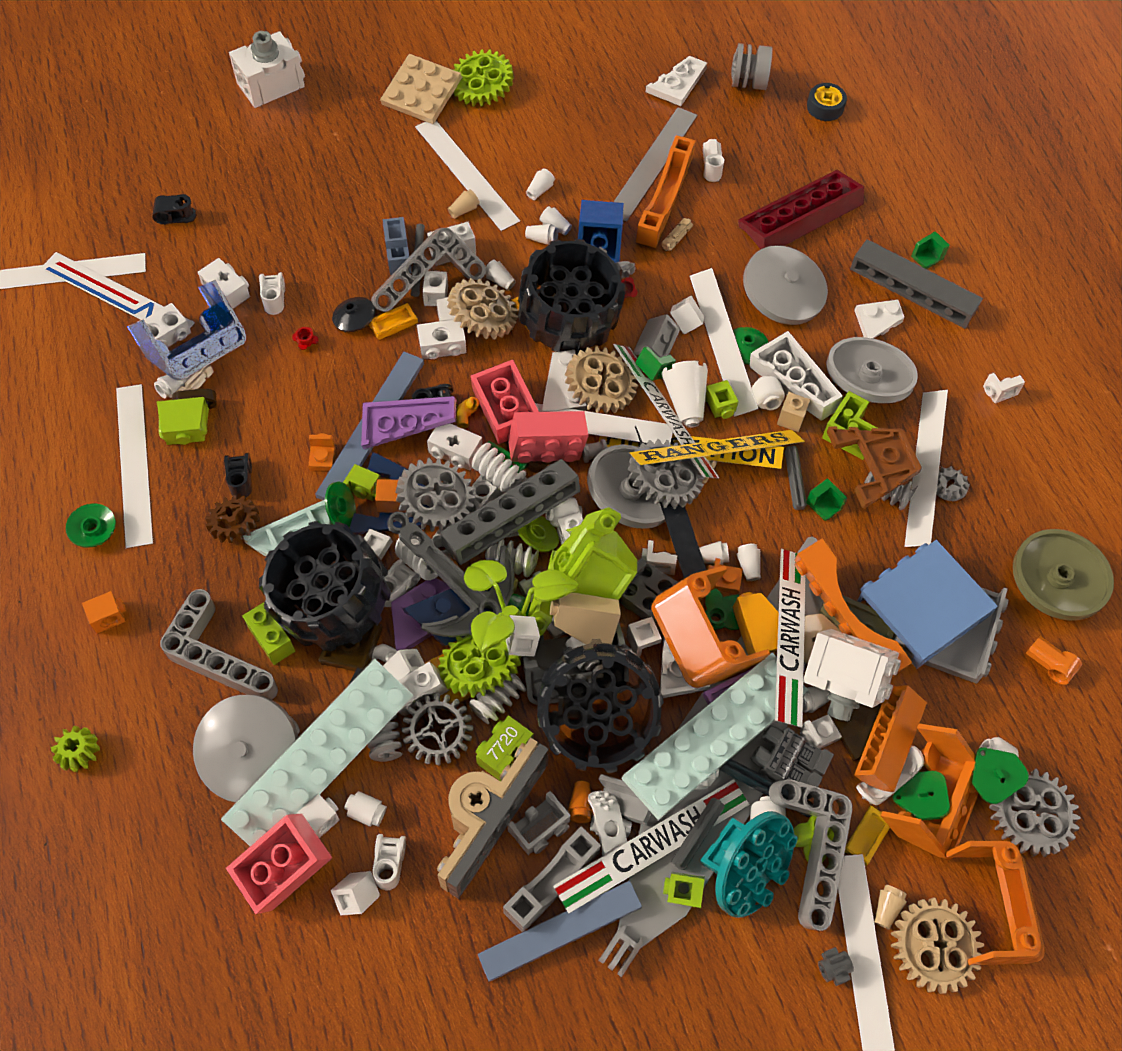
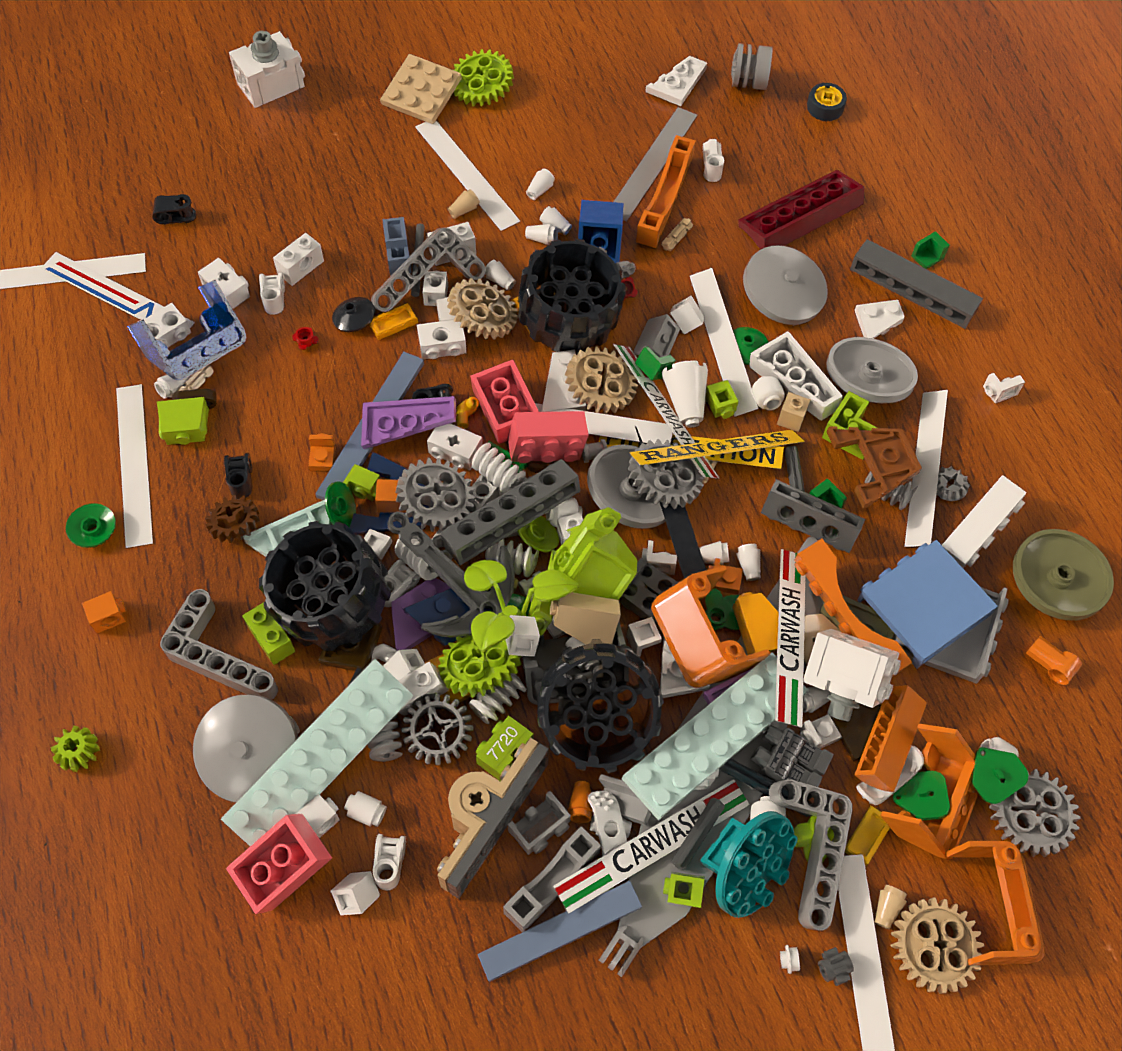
(299, 259): none -> white brick
(790, 959): none -> white plate
(824, 513): none -> dark grey brick
(984, 520): none -> white wedge

